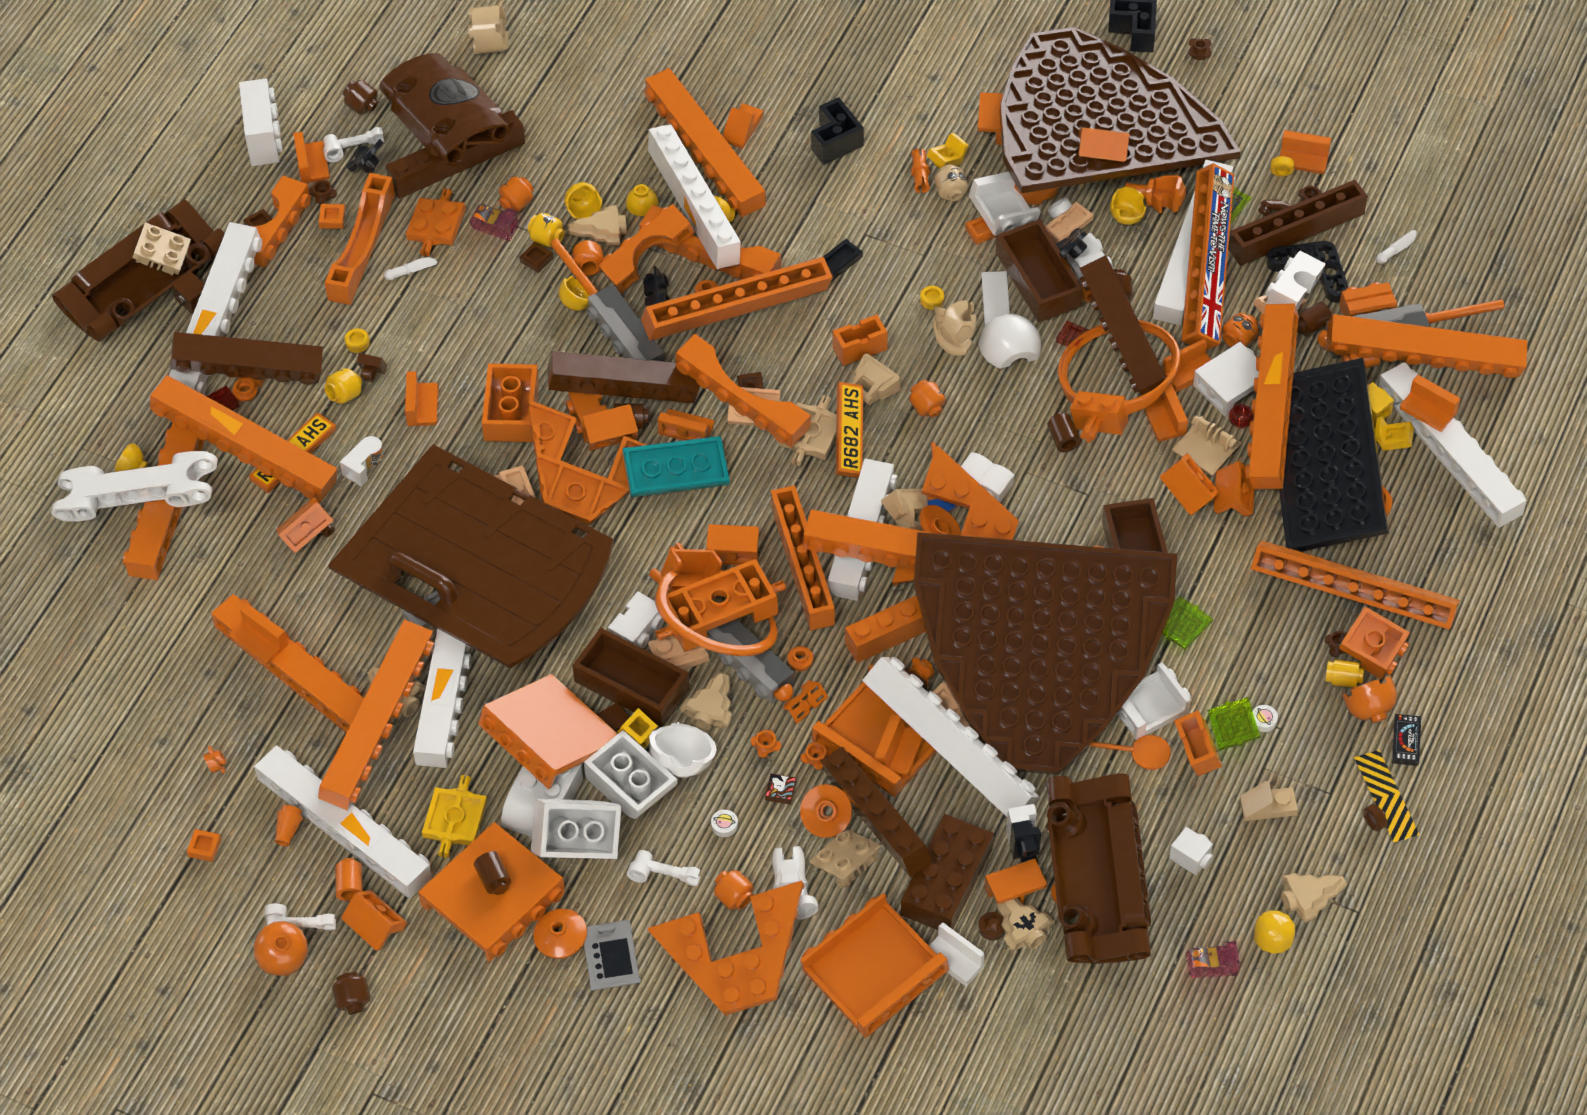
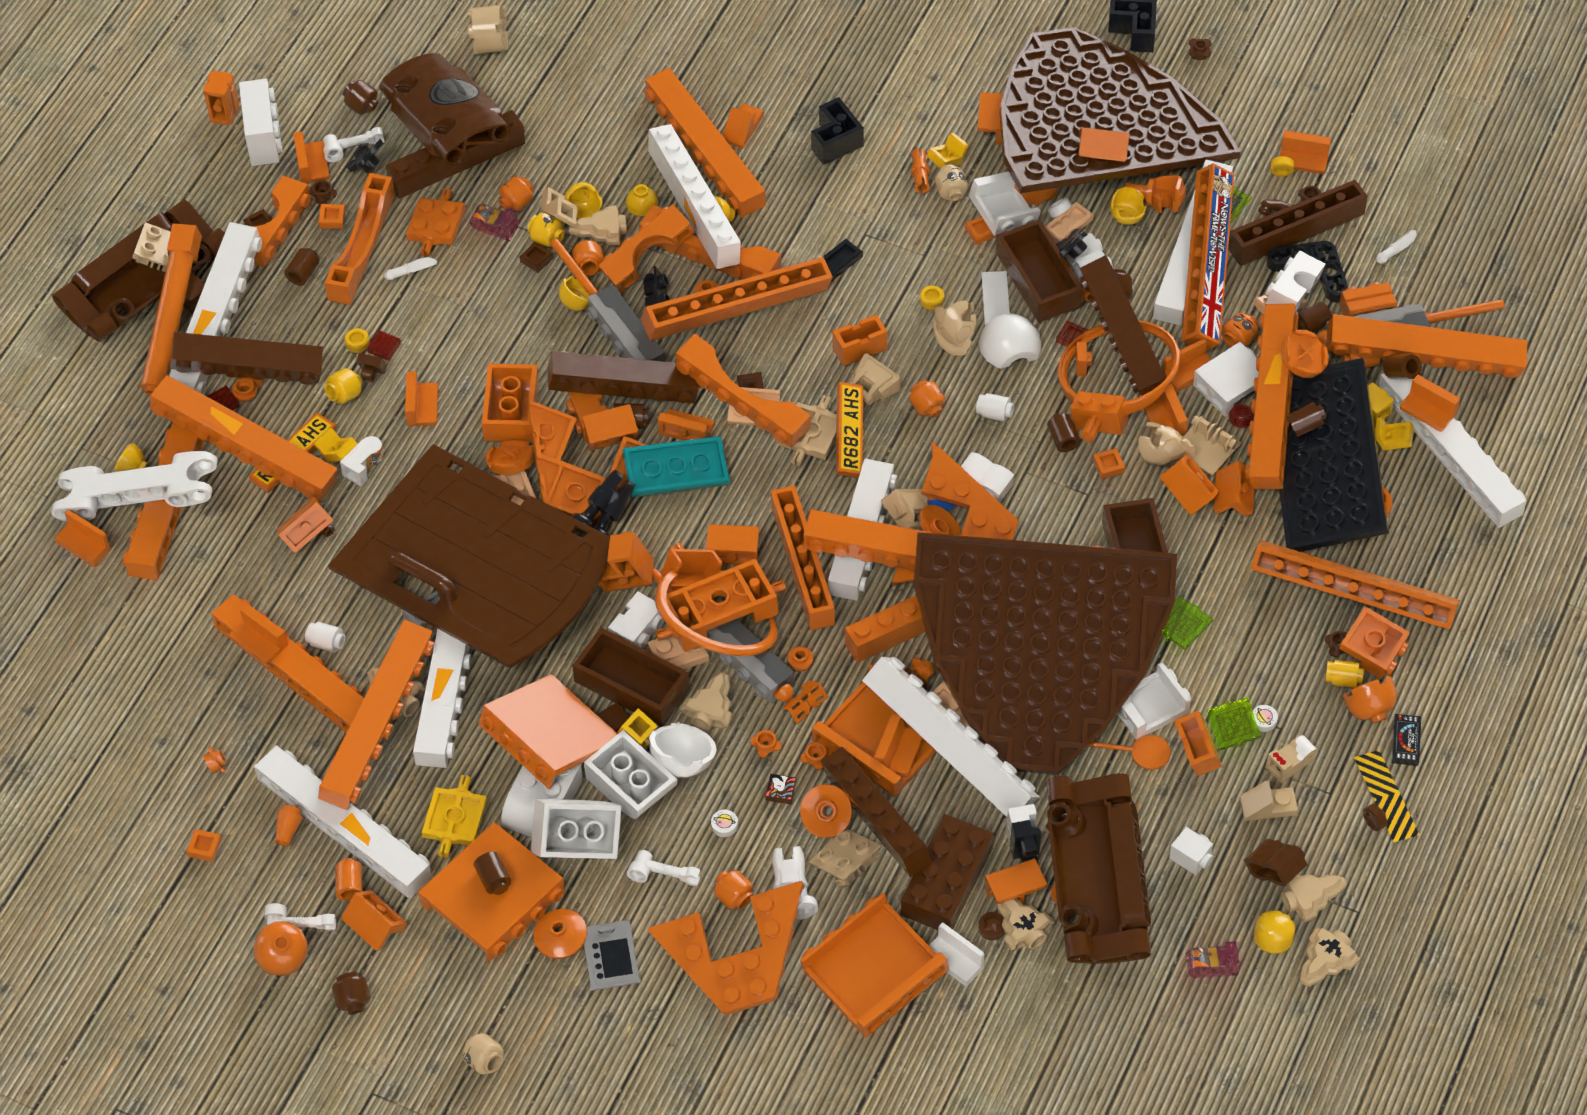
(83, 539): none -> orange panel
(183, 251): none -> orange brick
(221, 97): none -> orange brick
(302, 266): none -> reddish brown brick
(325, 636): none -> white brick
(333, 447): none -> yellow bracket
(384, 345): none -> clear red tile
(483, 1054): none -> tan head
(510, 457): none -> orange tile
(558, 207): none -> tan slope
(608, 501): none -> black piece
(628, 563): none -> orange brick
(995, 407): none -> white brick
(1083, 358): none -> orange plate
(1108, 463): none -> orange plate
(1166, 447): none -> tan helmet
(1276, 862): none -> reddish brown brick
(1291, 758): none -> tan leg
(1304, 354): none -> orange tile
(1307, 418): none -> reddish brown brick
(1327, 955): none -> tan rock
(1402, 366): none -> reddish brown brick

